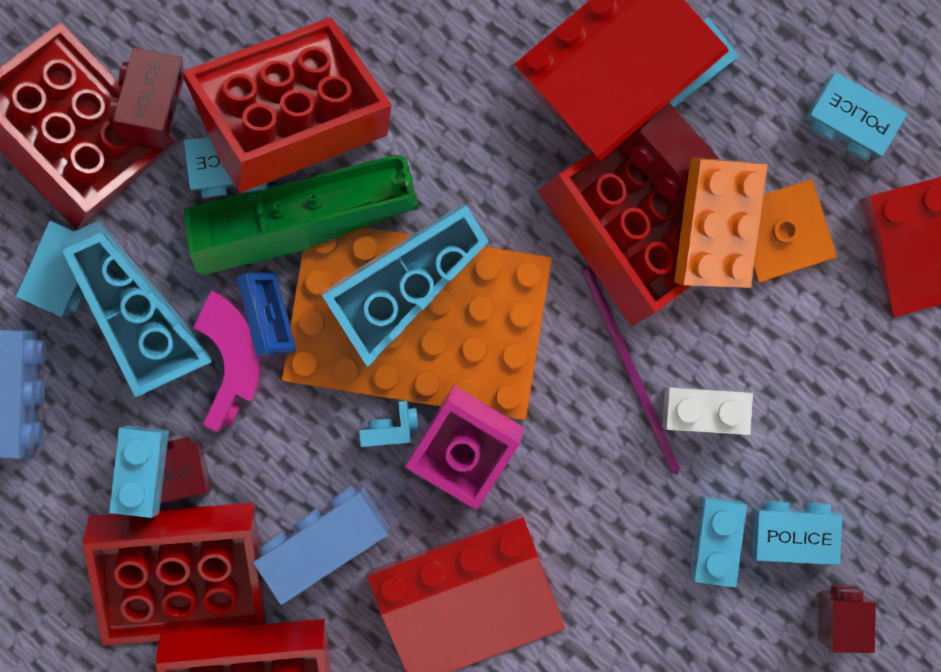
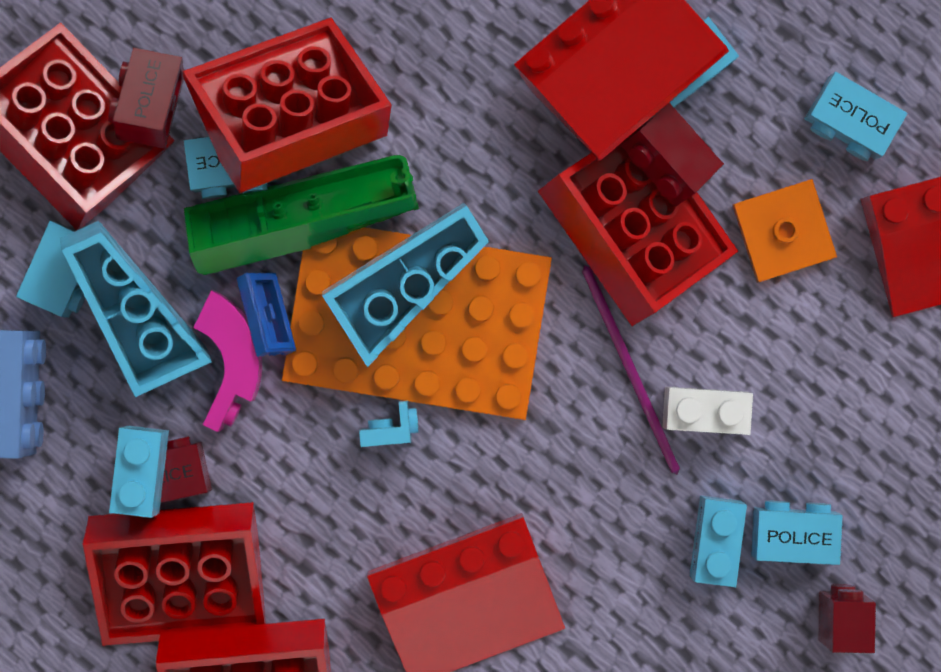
(321, 543): medium blue brick -> none
(465, 447): dark pink brick -> none
(720, 223): orange plate -> none

